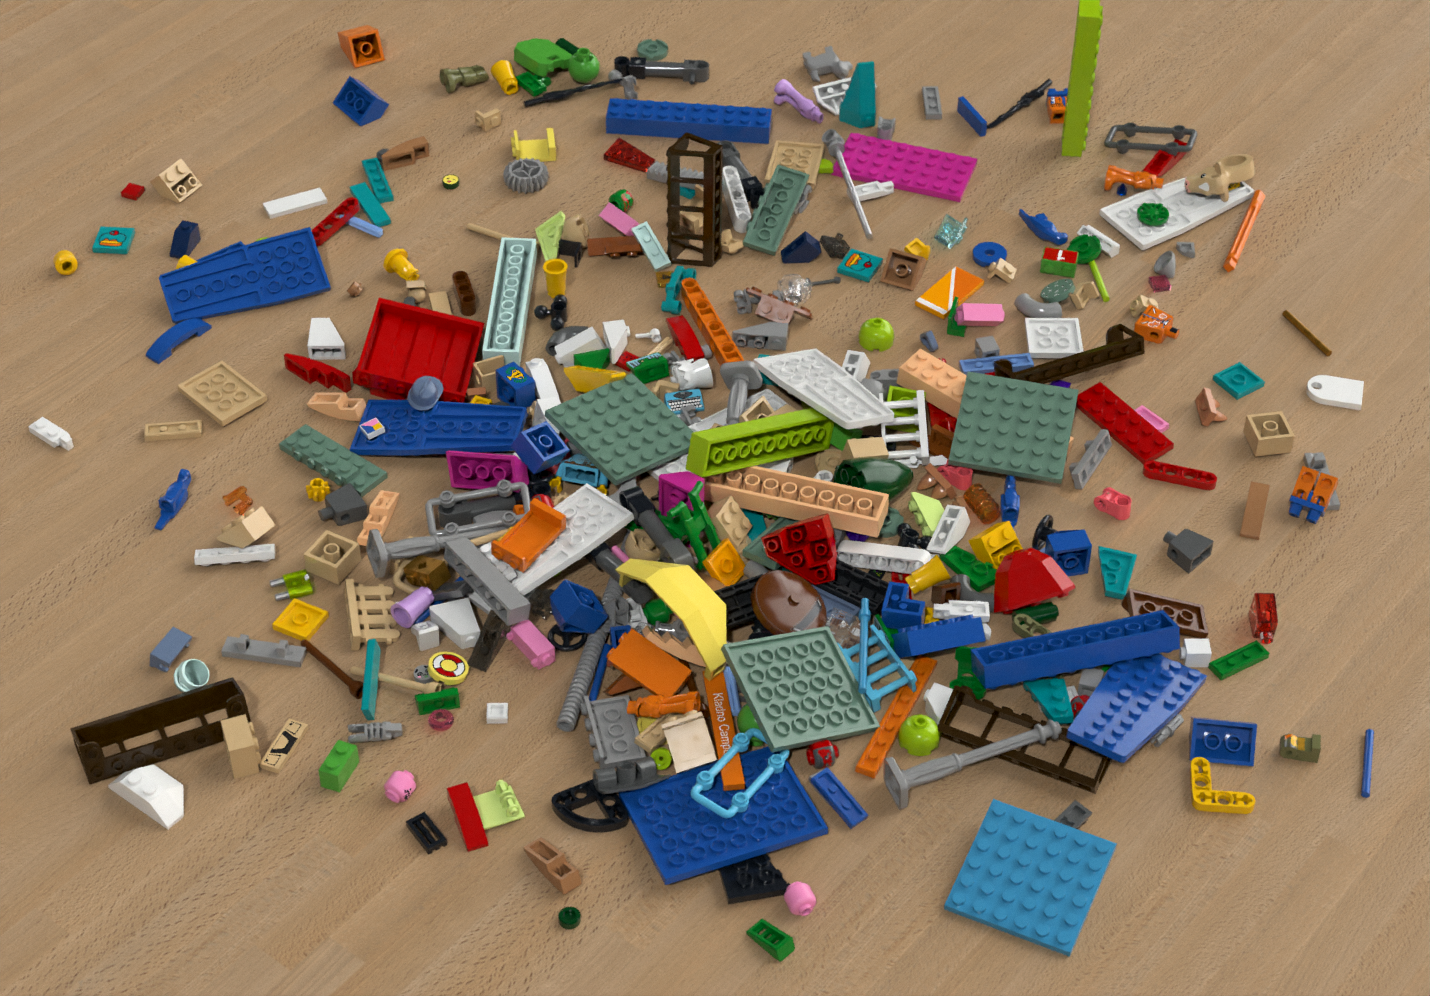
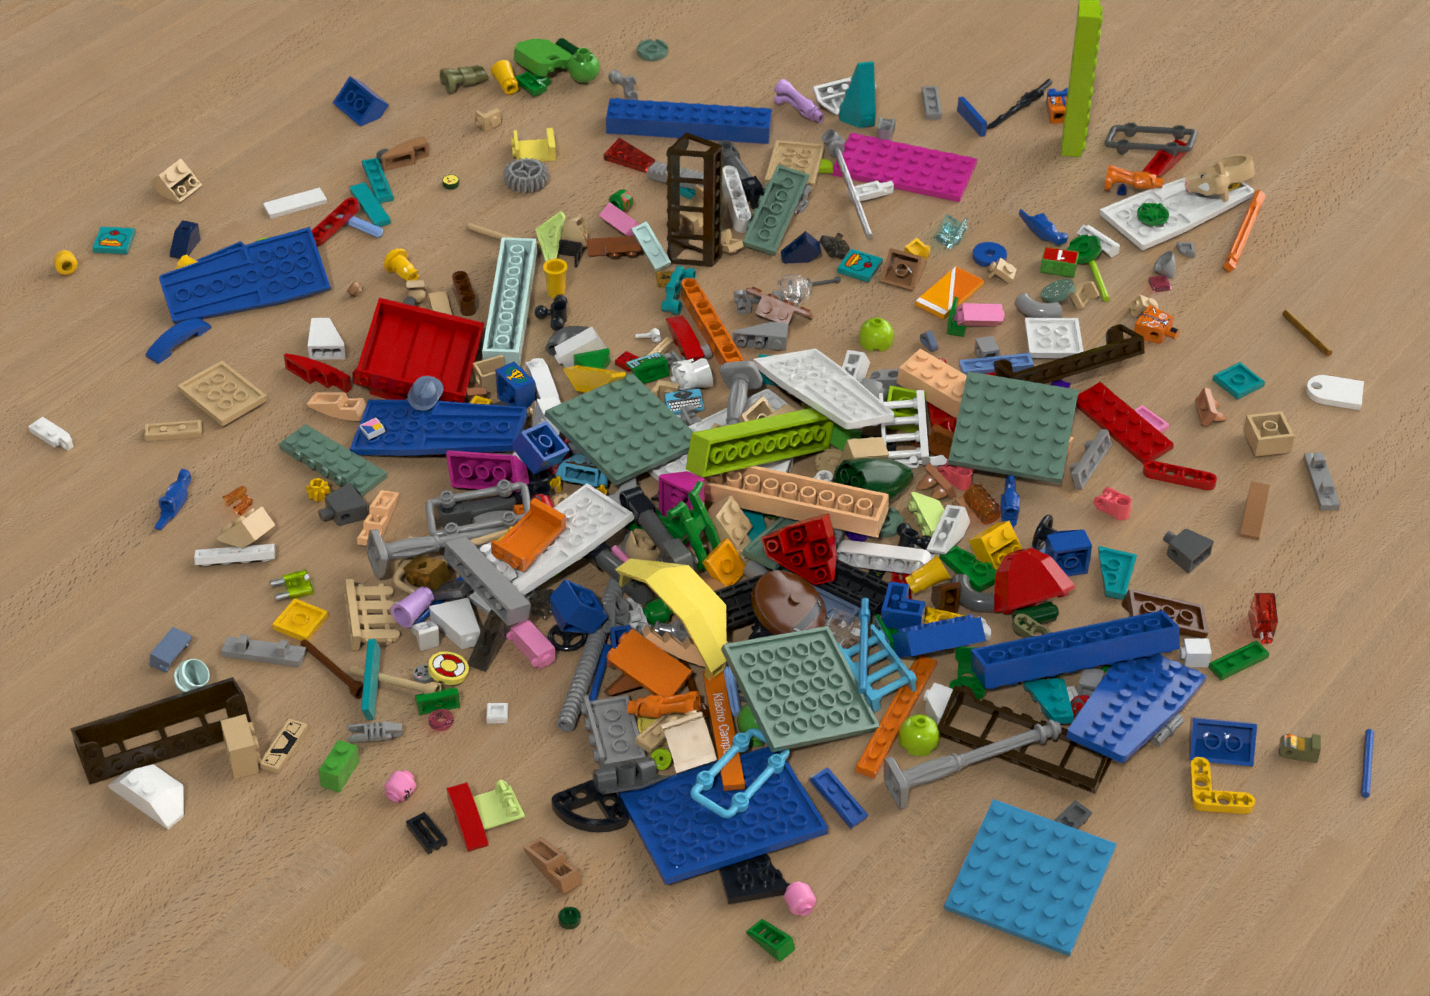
(132, 191): red tile -> none
(332, 557): tan brick -> none
(361, 45): orange slope -> none
(558, 95): black sword -> none
(615, 338): white slope -> none
(638, 67): dark grey piece -> none
(822, 754): red head -> none
(825, 64): light grey animal -> none
(962, 608): white hinge -> none
(1312, 501): orange hips -> none

